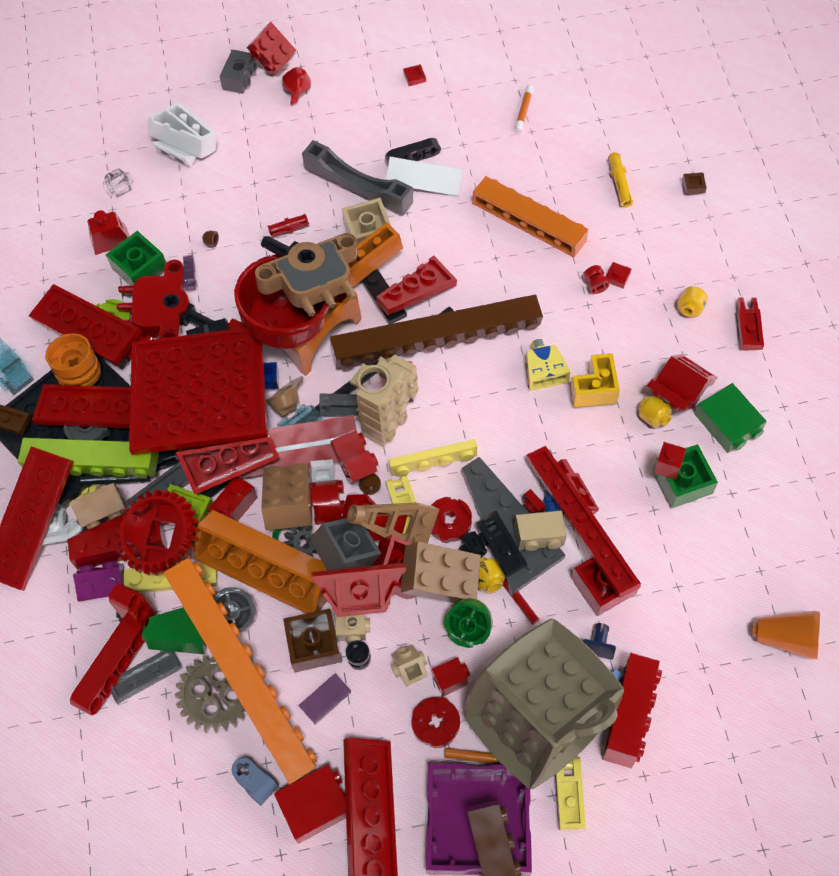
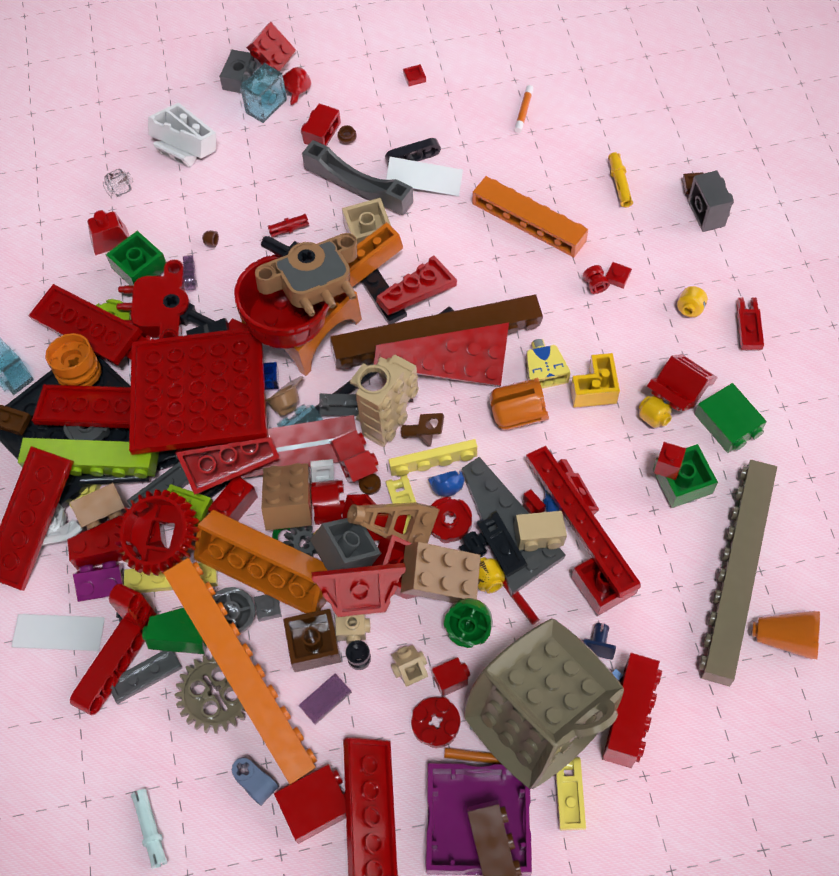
(58, 632): none -> white sticker
(152, 839): none -> light aqua pin
(263, 93): none -> clear light blue brick
(267, 607): none -> flat silver plate
(321, 125): none -> red brick
(347, 134): none -> reddish brown plate
(424, 429): none -> reddish brown bracket
(447, 483): none -> blue hair
(462, 355): none -> red wing
(518, 404): none -> orange cylinder
(710, 200): none -> dark grey brick
(739, 573): none -> dark tan brick

